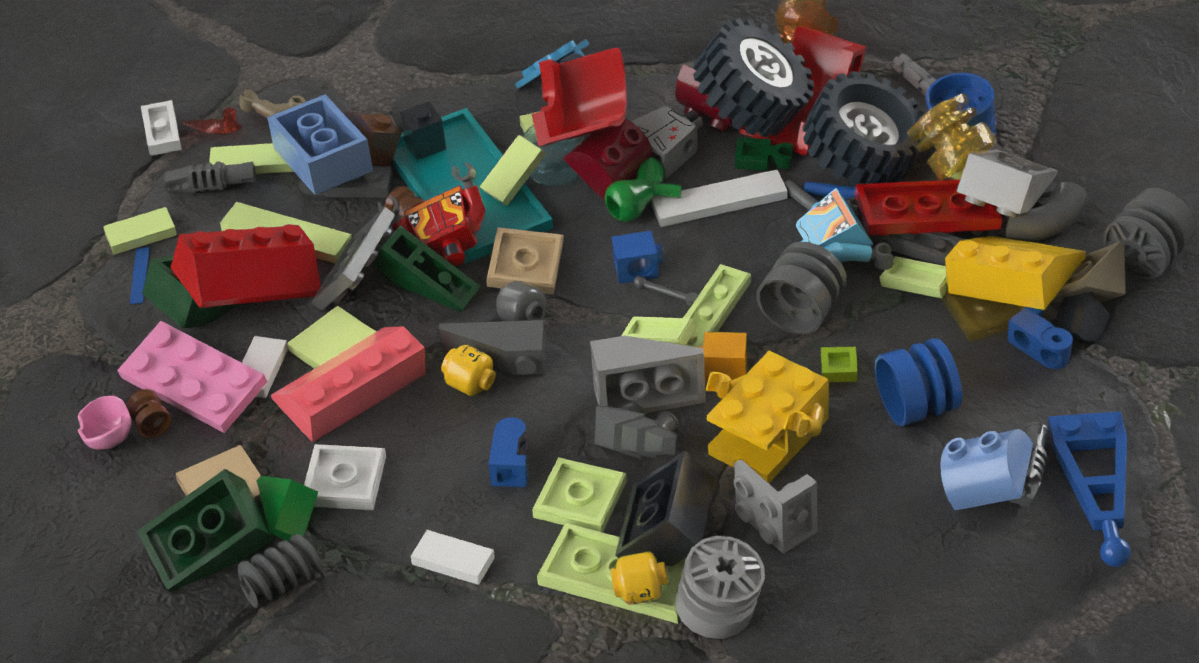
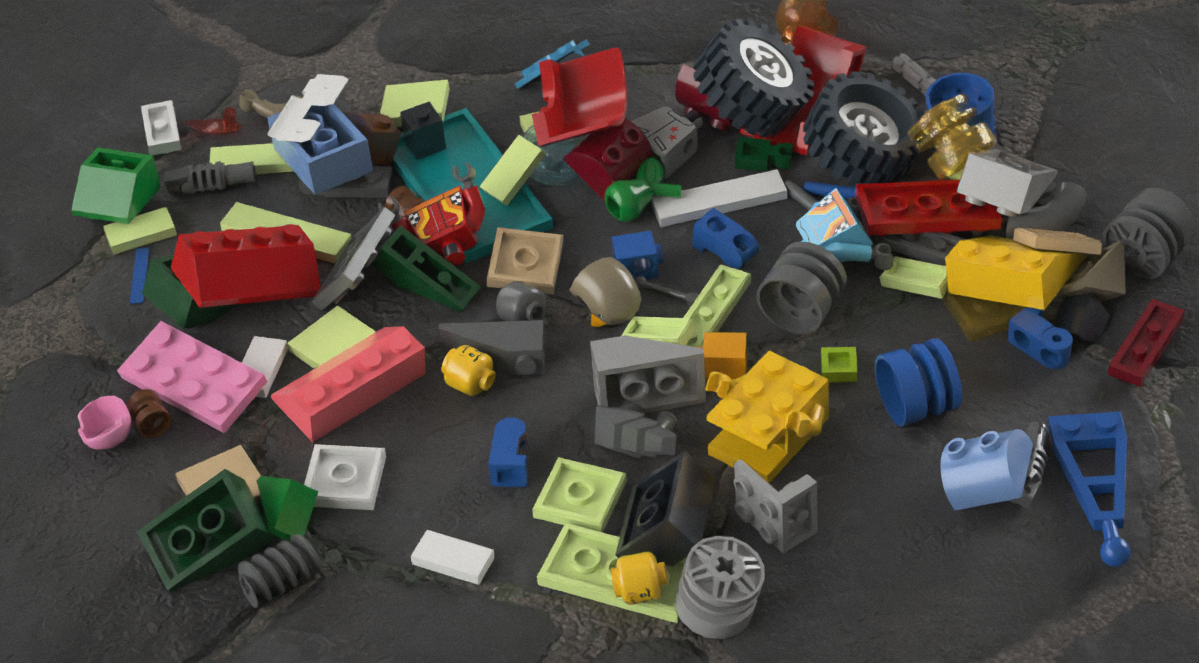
(115, 185): none -> green slope
(318, 92): none -> white piece
(405, 96): none -> yellowish green tile
(607, 291): none -> dark tan piece
(724, 239): none -> blue leg
(1057, 240): none -> tan tile
(1146, 342): none -> dark red plate

